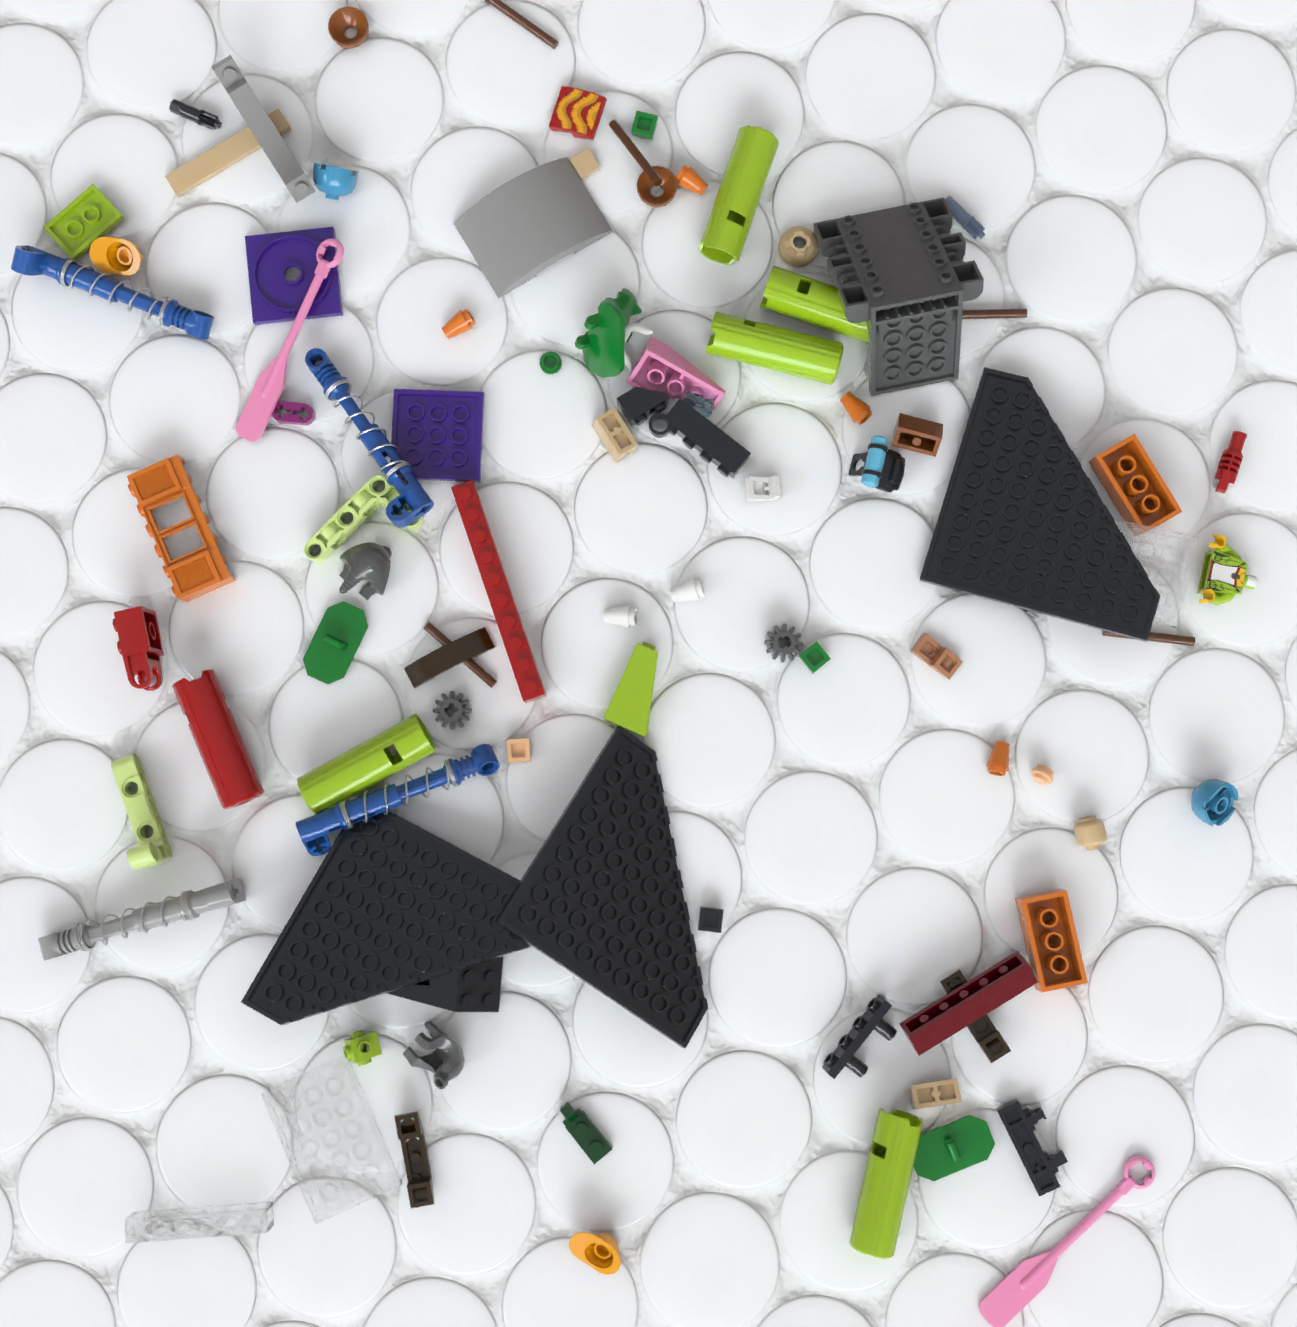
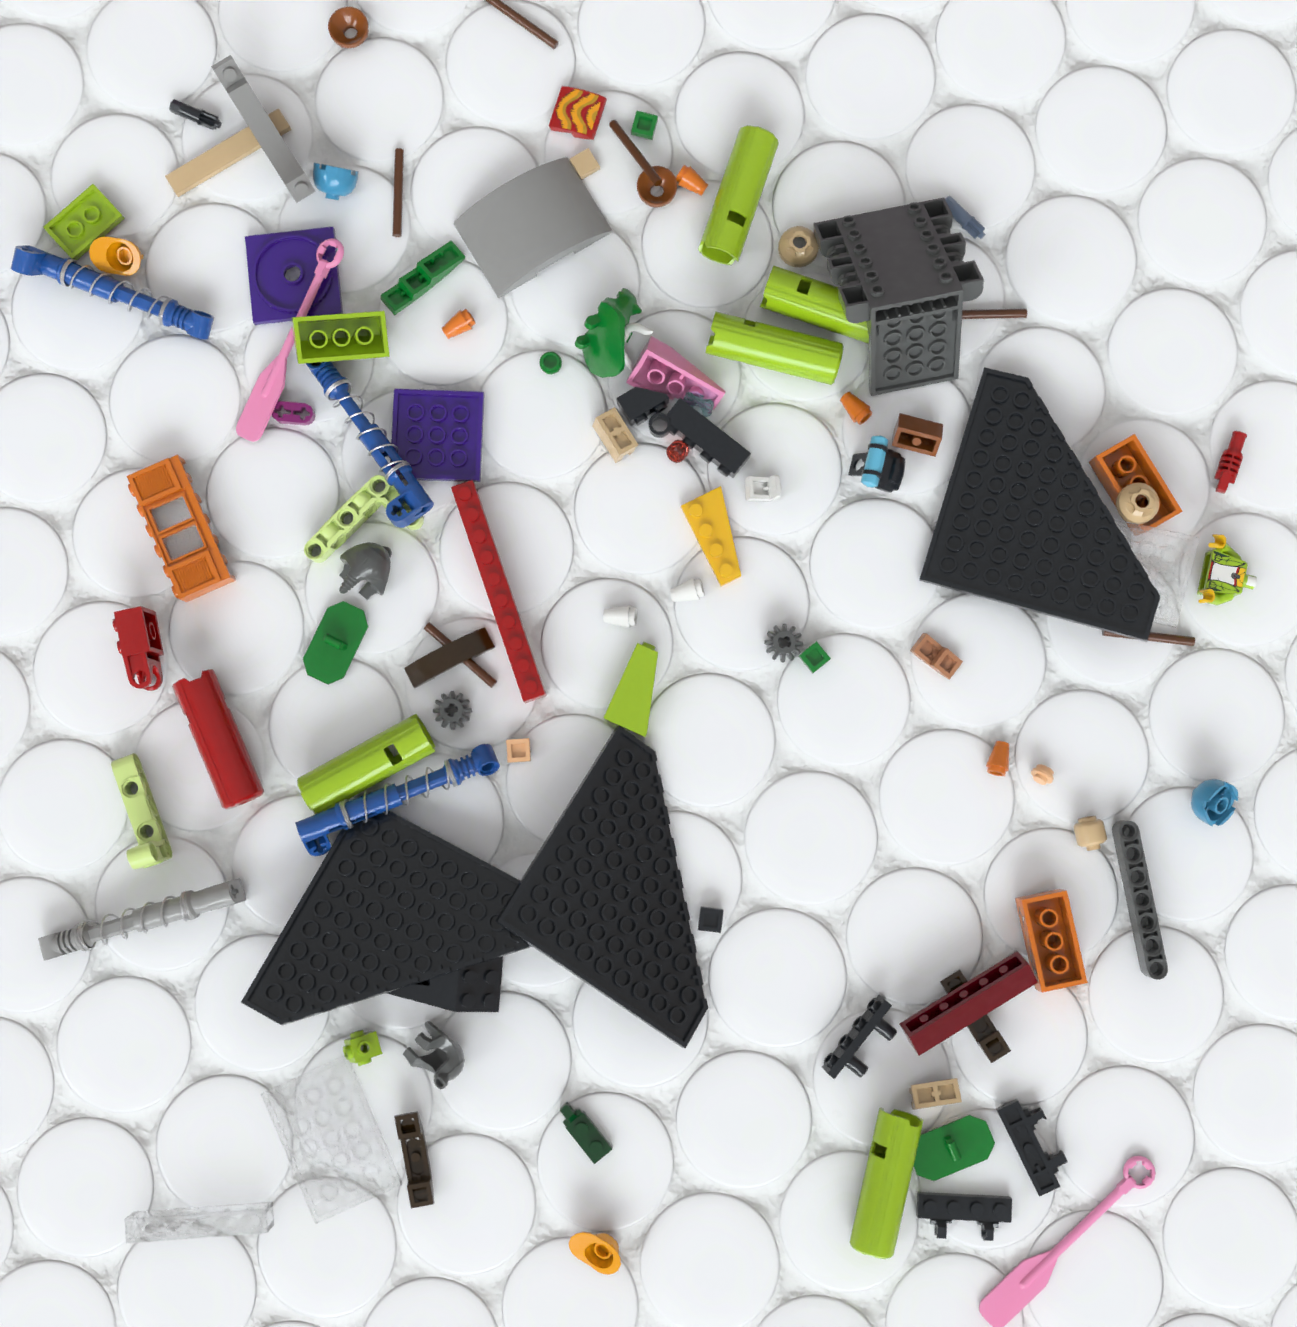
(340, 337): none -> lime slope
(398, 192): none -> reddish brown bar
(423, 277): none -> green slope
(681, 447): none -> clear red bush
(712, 530): none -> yellow wing
(945, 1207): none -> black hinge
(1127, 505): none -> tan piece
(1147, 908): none -> dark grey beam

